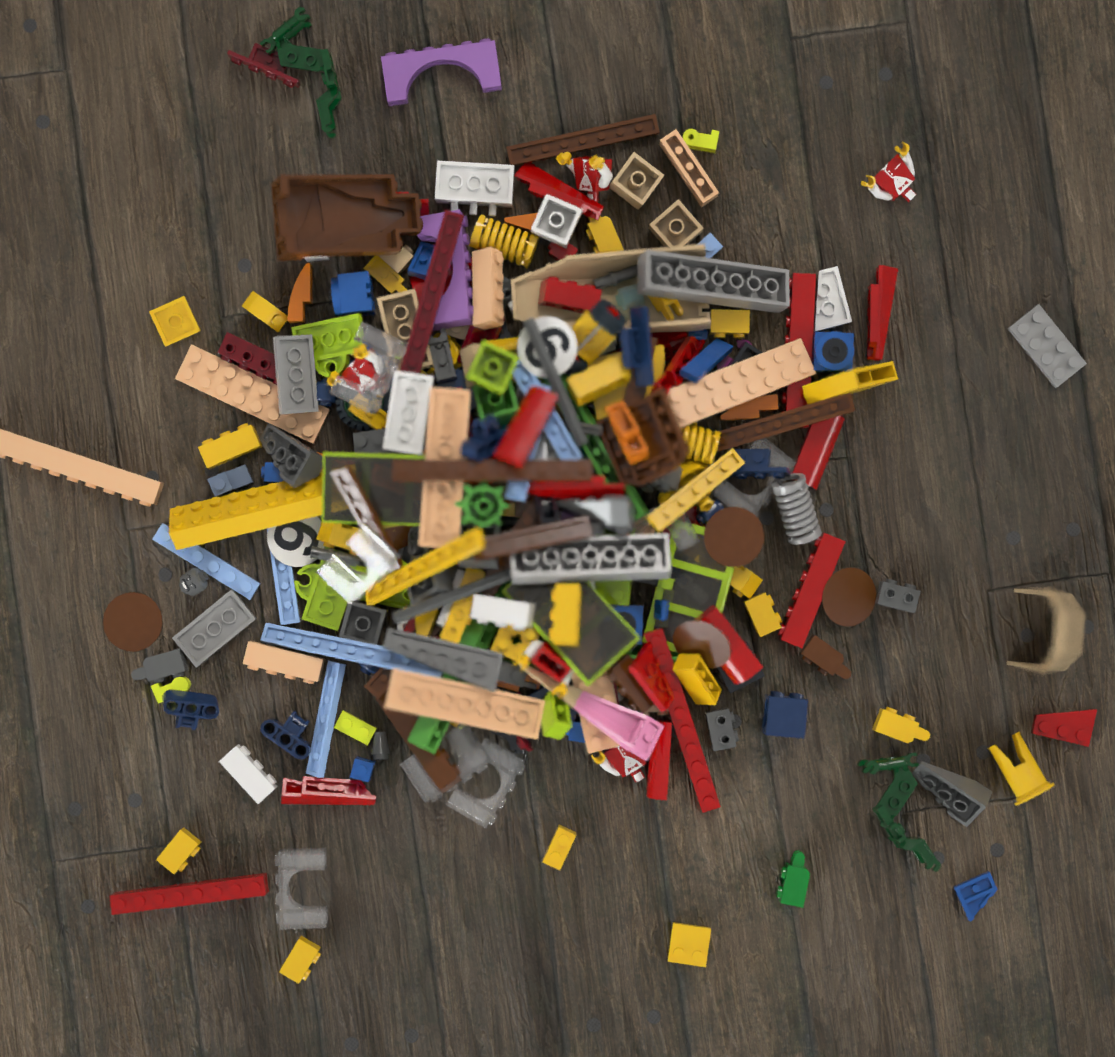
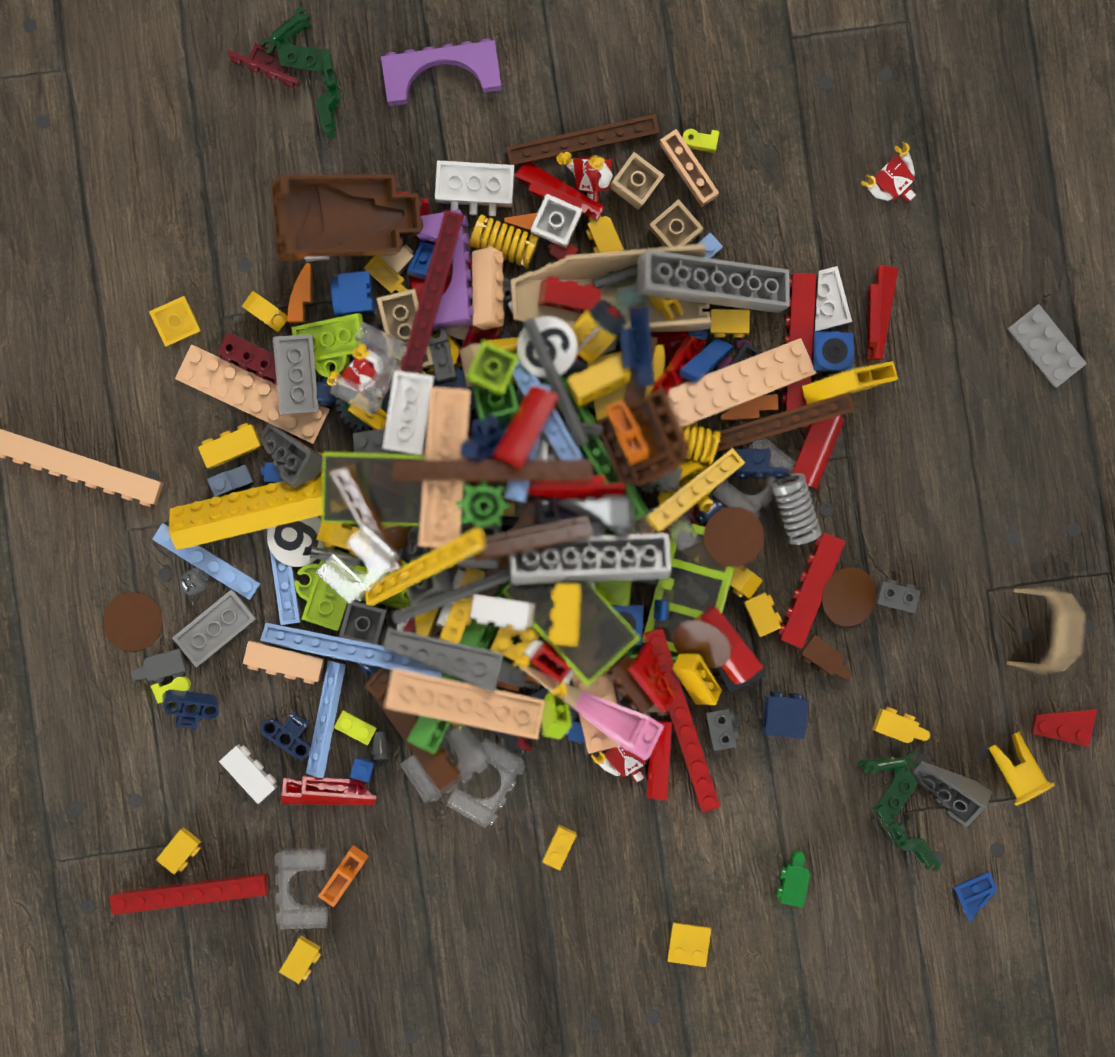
(343, 876): none -> orange slope

